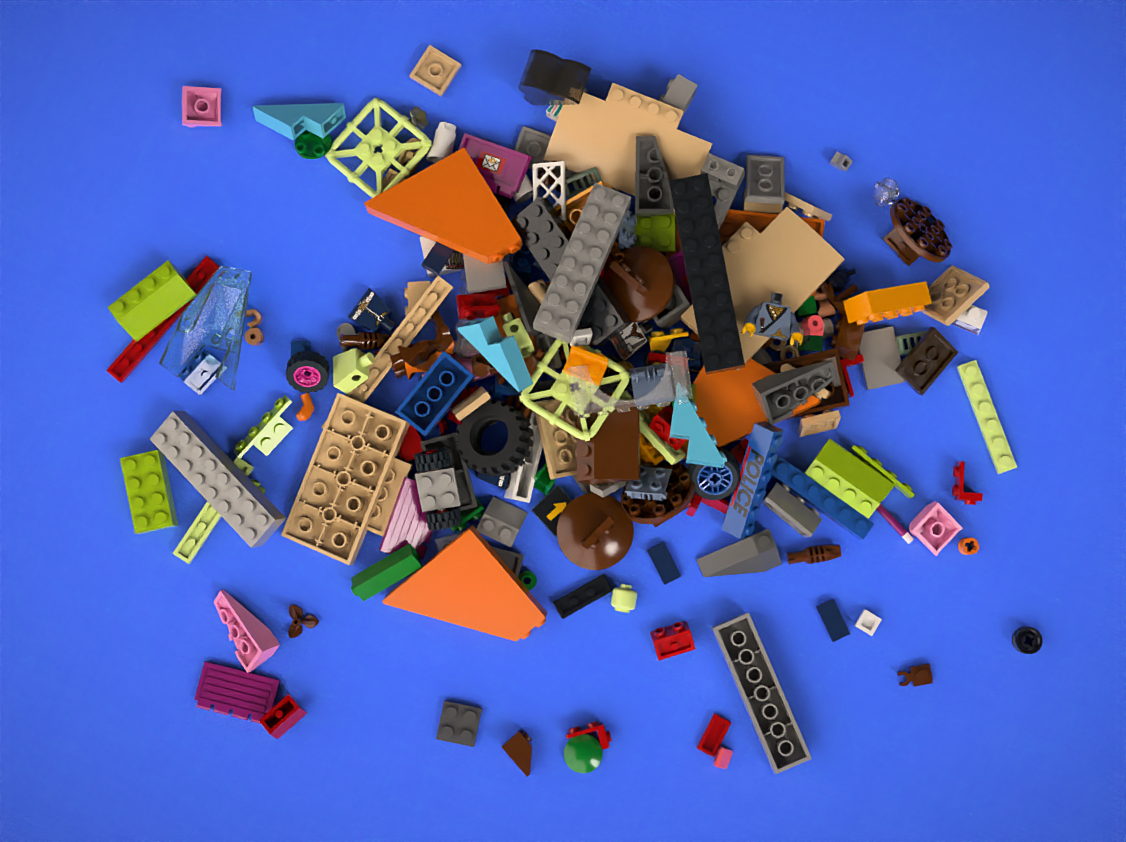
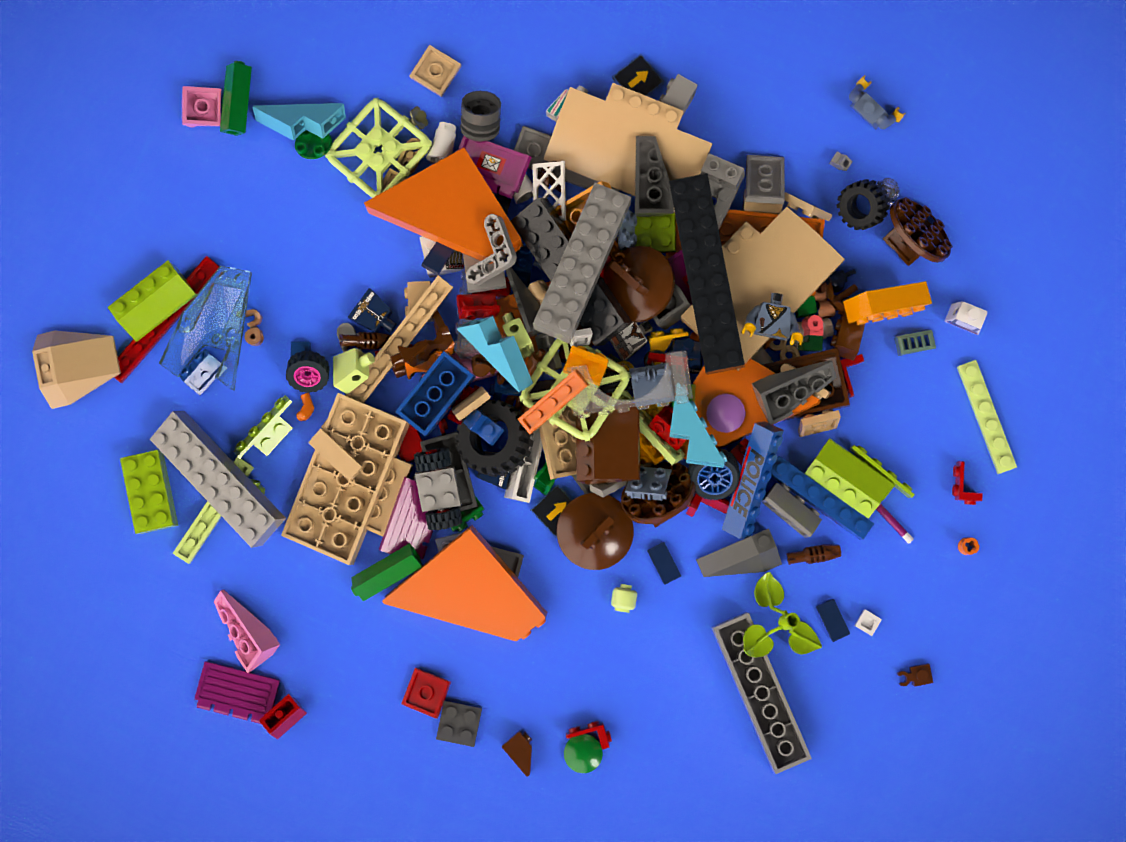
(73, 364): none -> tan wedge
(235, 98): none -> green brick
(296, 614): reddish brown plant -> none
(335, 454): none -> tan tile
(426, 693): none -> red tile
(480, 115): none -> dark grey wheel
(483, 426): none -> blue slope
(498, 256): none -> light grey beam
(502, 522): light grey slope -> none
(532, 576): green plate -> none
(552, 79): clear smoke brick -> none
(553, 401): none -> orange tile
(580, 175): sand green slope -> none
(582, 596): black tile -> none
(639, 76): none -> black tile
(672, 640): red bracket -> none
(713, 735): red tile -> none
(722, 757): coral slope -> none
(726, 413): none -> medium lavender dish
(756, 640): none -> lime plant
(849, 208): none -> black tyre
(870, 109): none -> sand blue torso
(880, 358): light grey tile -> none
(926, 361): dark brown plate -> none
(934, 527): bright pink slope -> none
(953, 294): tan plate -> none
(1019, 637): black wheel -> none

